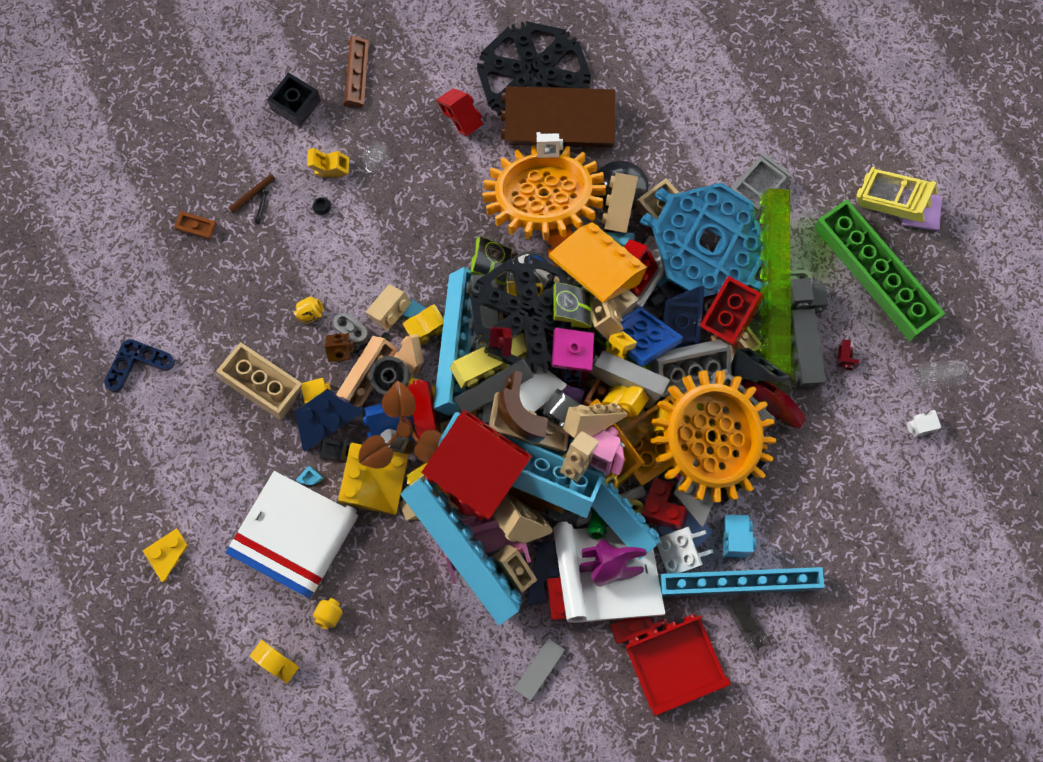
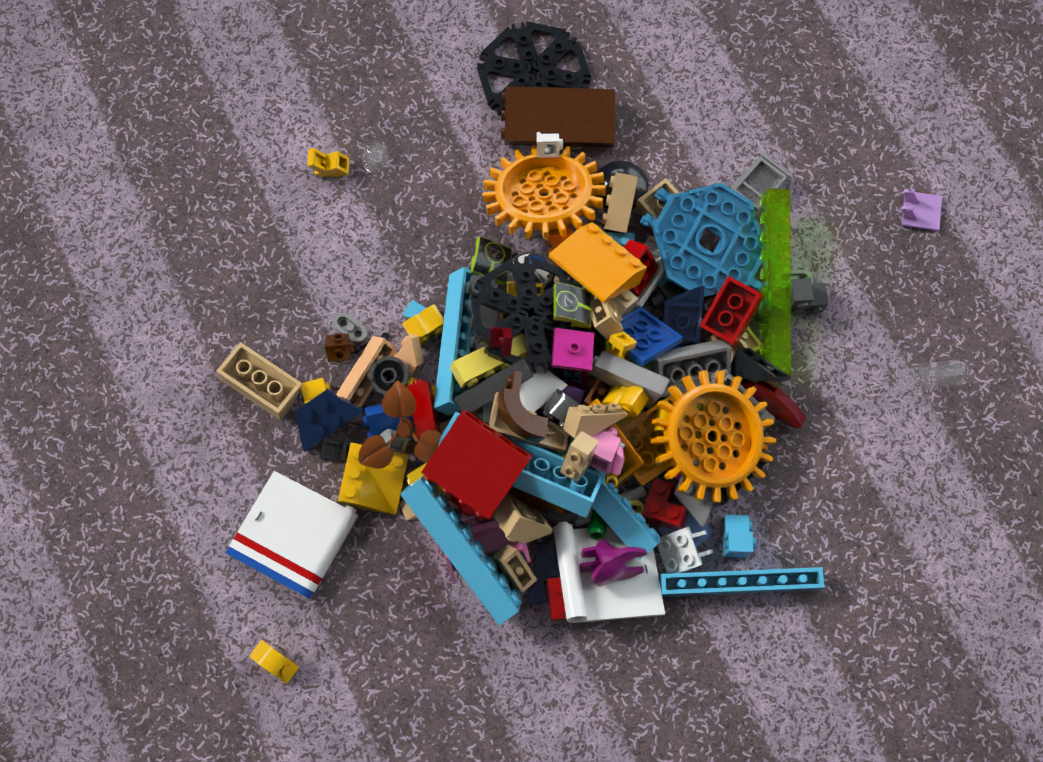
(130, 357): dark blue beam -> none
(166, 553): yellow wing -> none
(195, 225): dark orange plate -> none
(253, 192): reddish brown bar -> none
(265, 192): black hinge -> none
(294, 100): black brick -> none
(309, 310): yellow head -> none
(309, 477): medium azure tile -> none
(321, 206): black plate -> none
(327, 614): yellow head -> none
(356, 71): dark orange hinge -> none
(388, 307): tan brick -> none
(461, 110): red brick -> none
(539, 669): light grey tile -> none
(634, 627): red hinge -> none
(676, 664): red panel -> none
(747, 623): clear smoke plate -> none
(806, 349): dark grey brick -> none
(845, 352): dark red bracket -> none
(879, 270): bright green brick -> none
(896, 194): light yellow door -> none
(924, 424): white brick -> none

